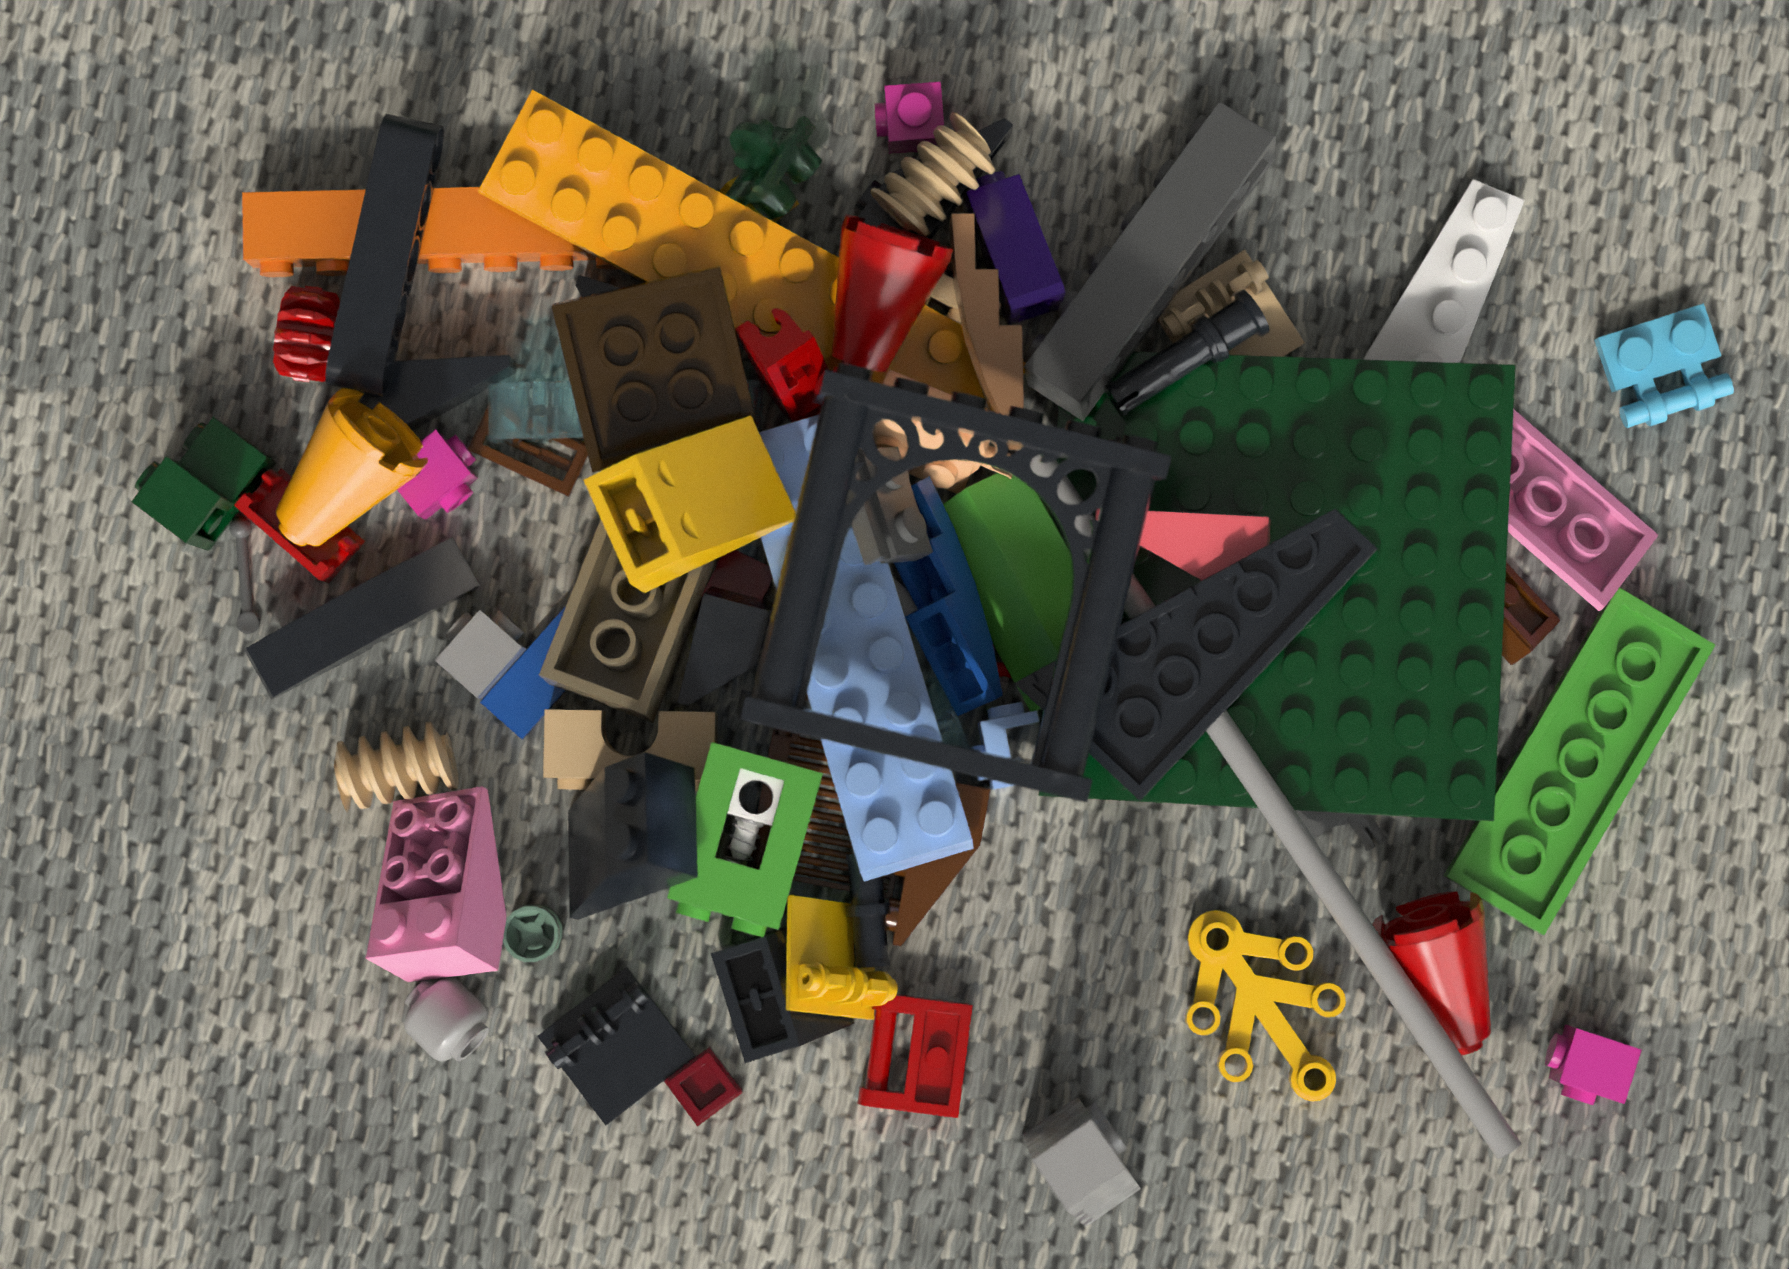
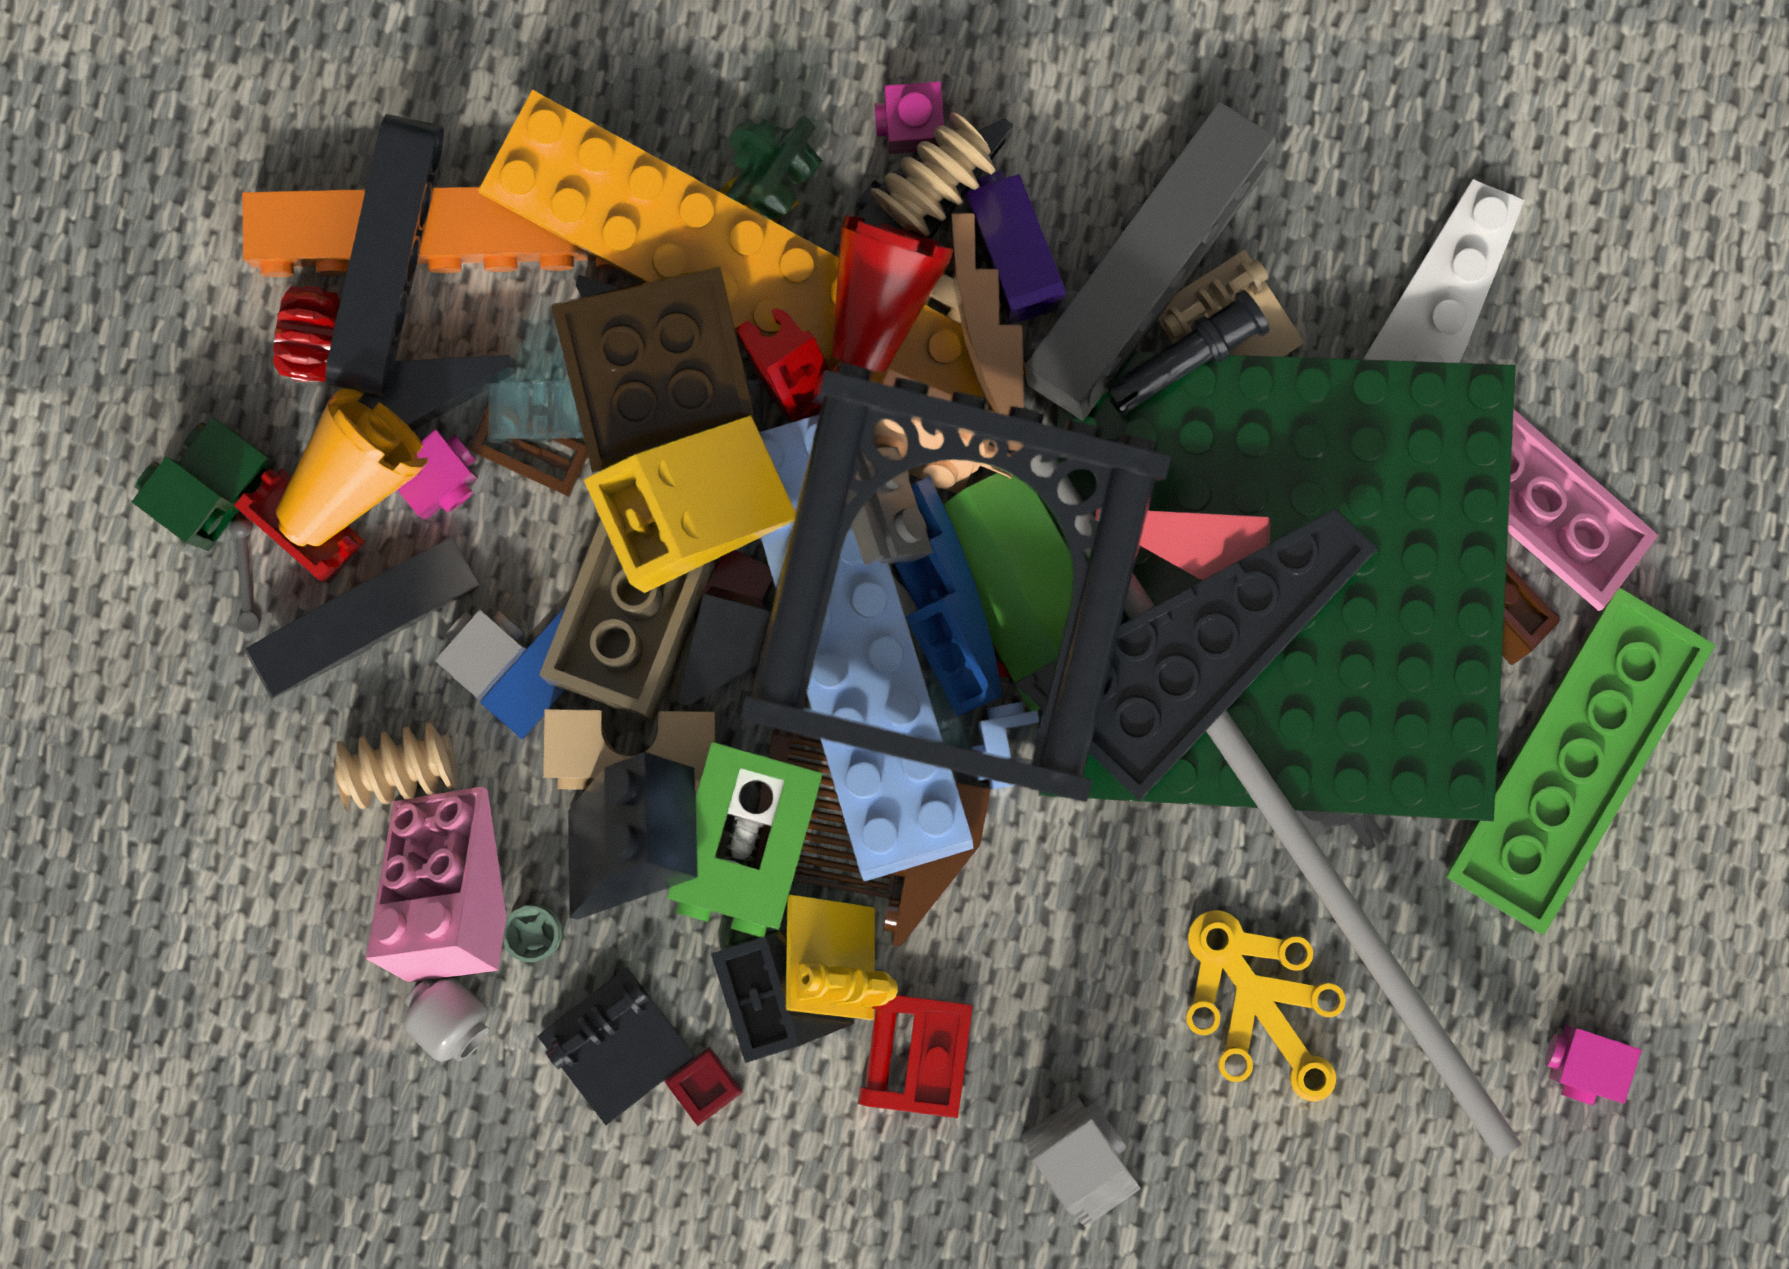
(868, 918): black pin -> none
(1445, 957): red cone -> none
(1658, 349): medium azure plate -> none

